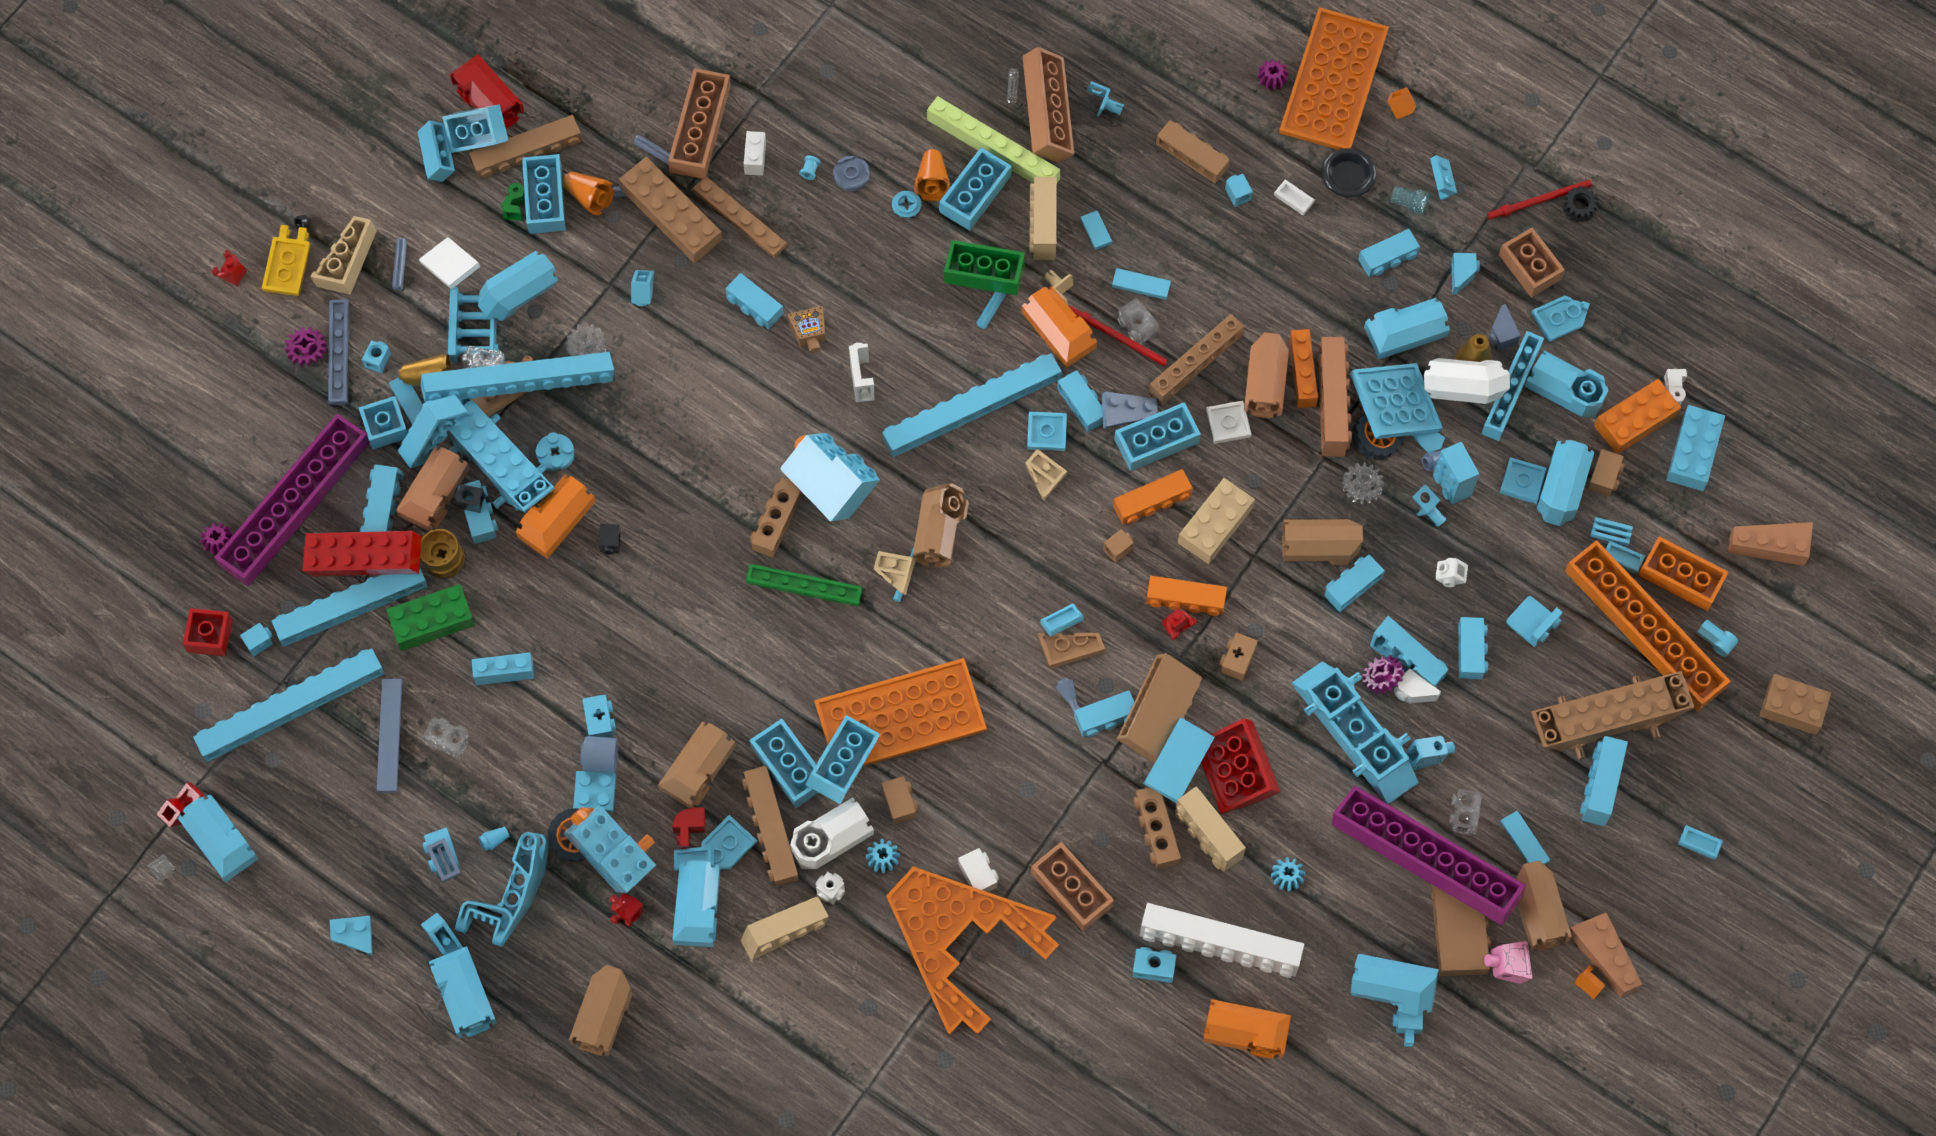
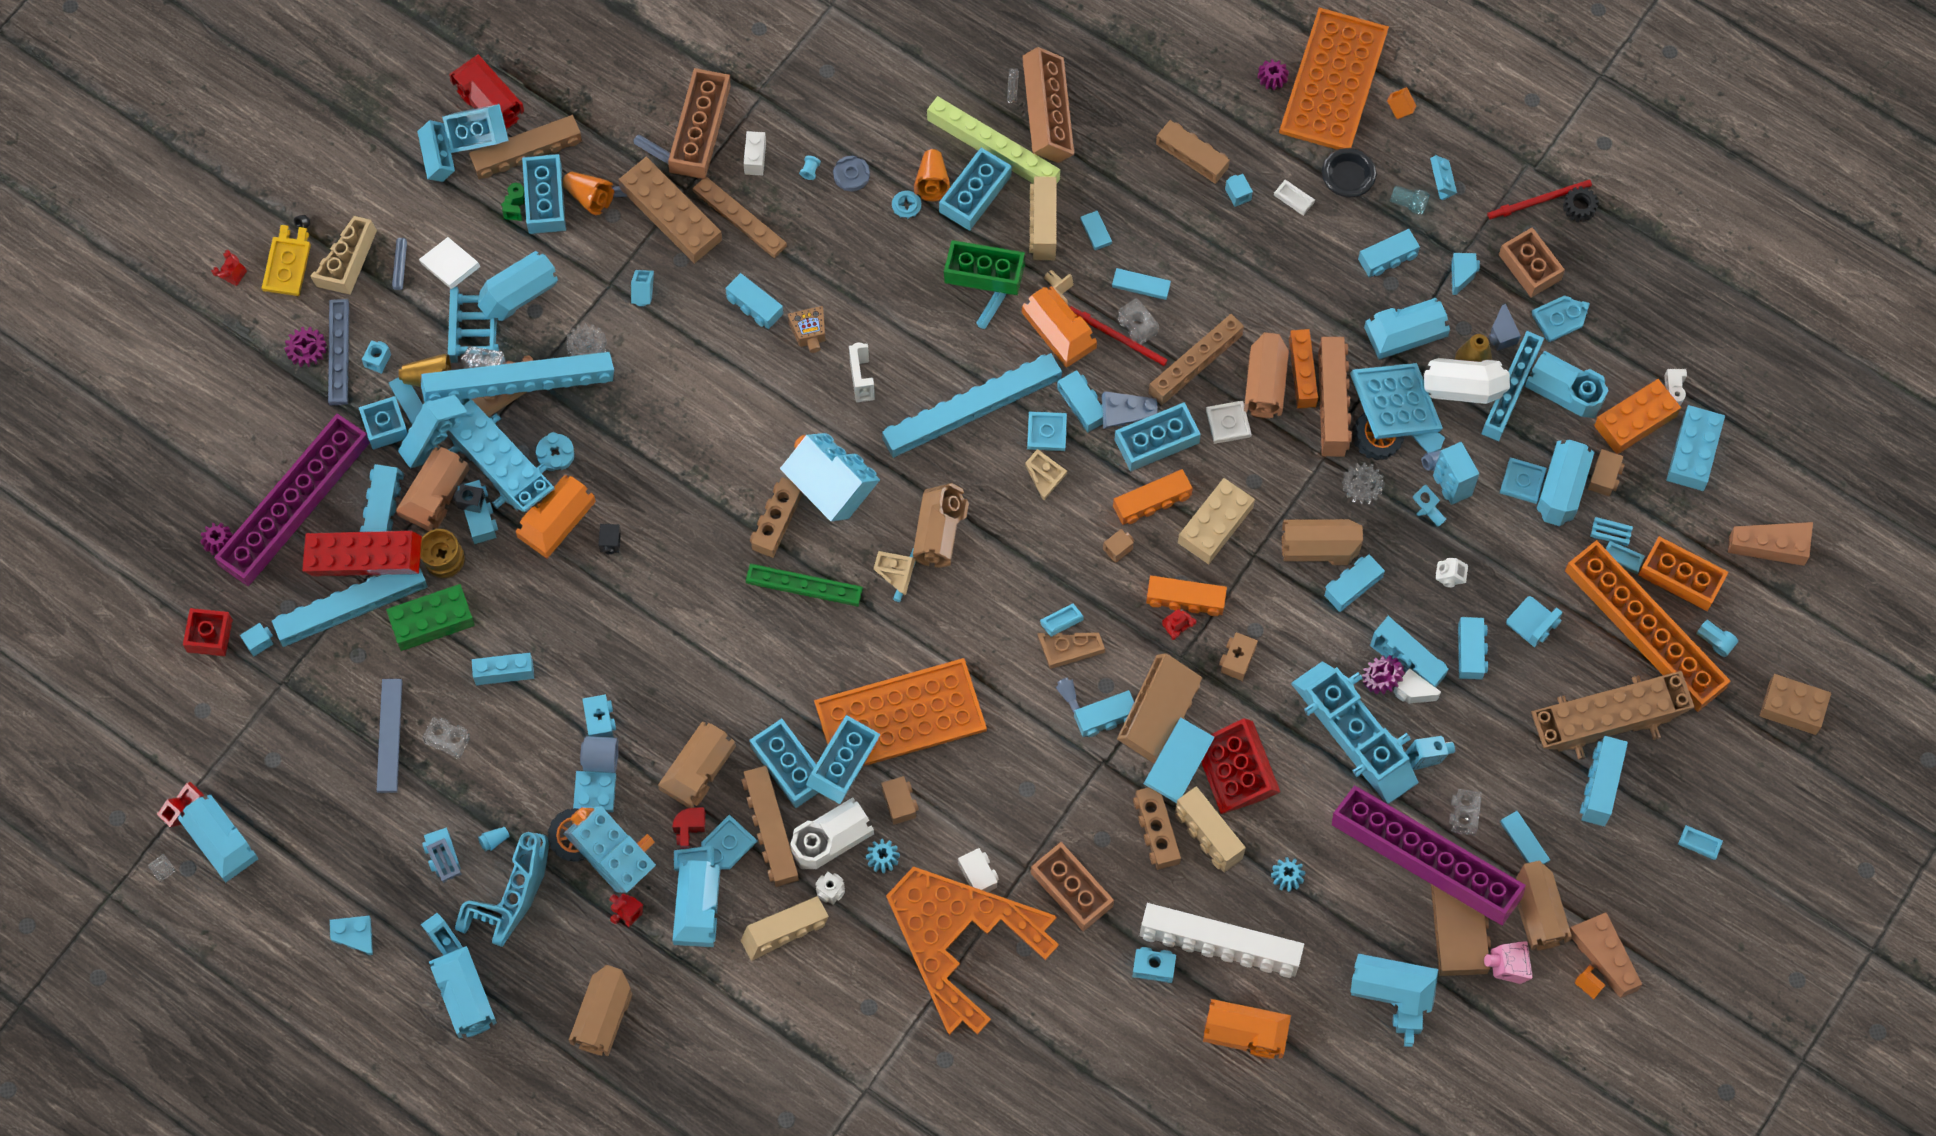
(288, 705): medium azure brick -> none
(1107, 103): medium azure bracket -> none

